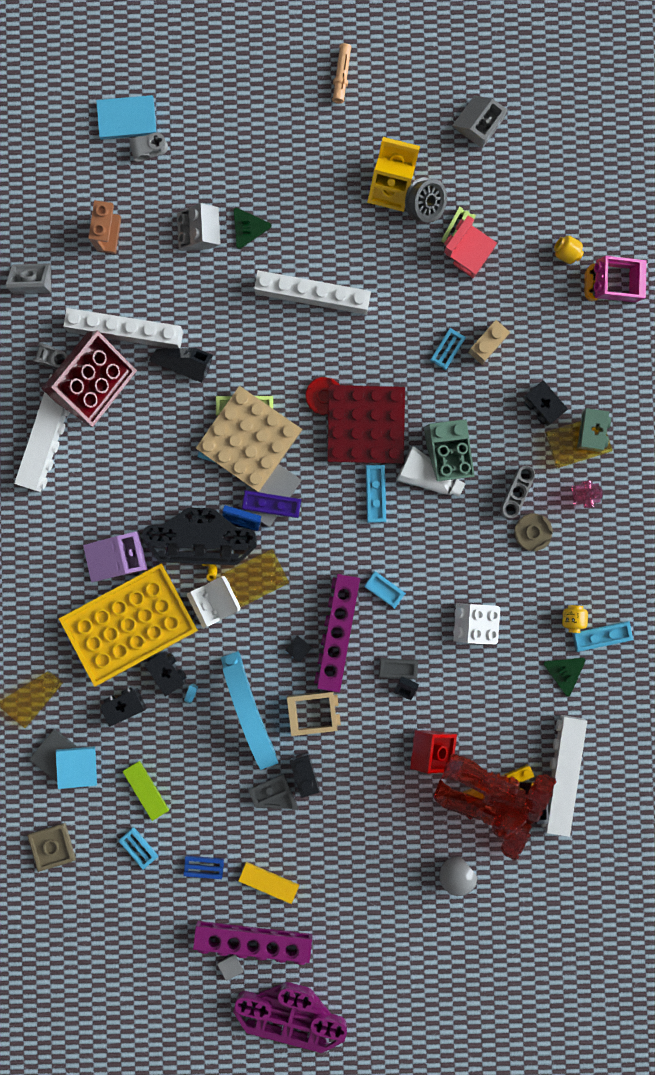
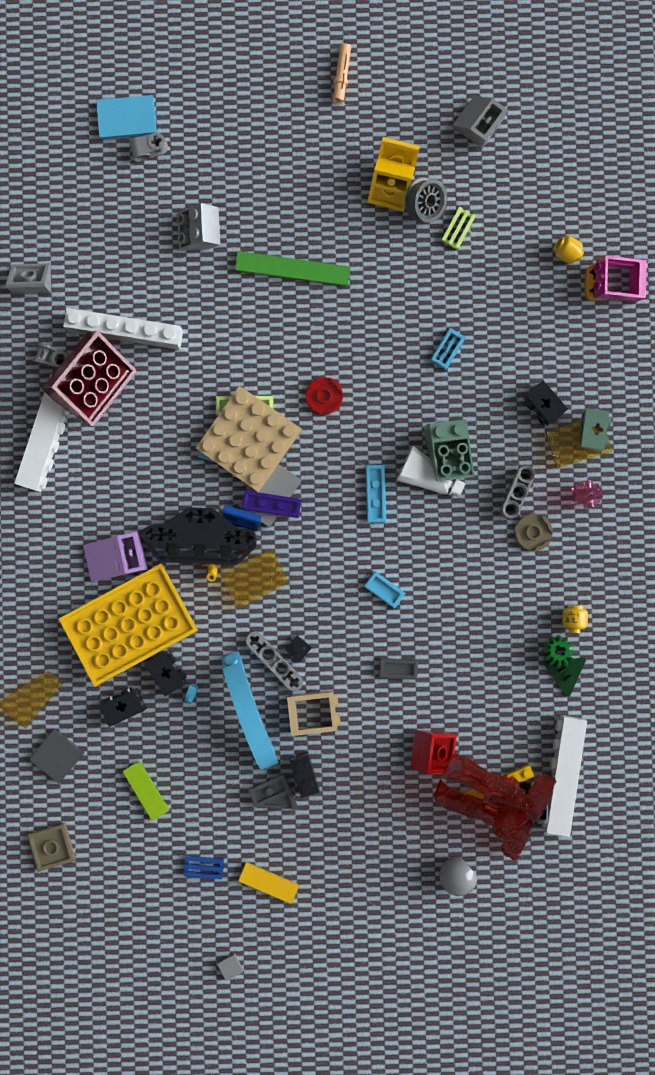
(76, 767): medium azure tile -> none
(104, 227): nougat panel -> none
(148, 848): medium azure tile -> none
(185, 361): black slope -> none
(213, 601): white bracket -> none
(248, 227): dark green piece -> none
(262, 936): magenta brick -> none
(277, 658): none -> light grey beam
(291, 1014): magenta connector -> none
(292, 268): none -> bright green tile
(312, 292): white brick -> none
(334, 681): magenta brick -> none
(366, 424): dark red plate -> none
(406, 688): black plate -> none
(469, 247): coral piece -> none
(476, 623): white bracket -> none
(489, 342): tan brick -> none
(558, 659): none -> green gear
(602, 636): medium azure tile -> none

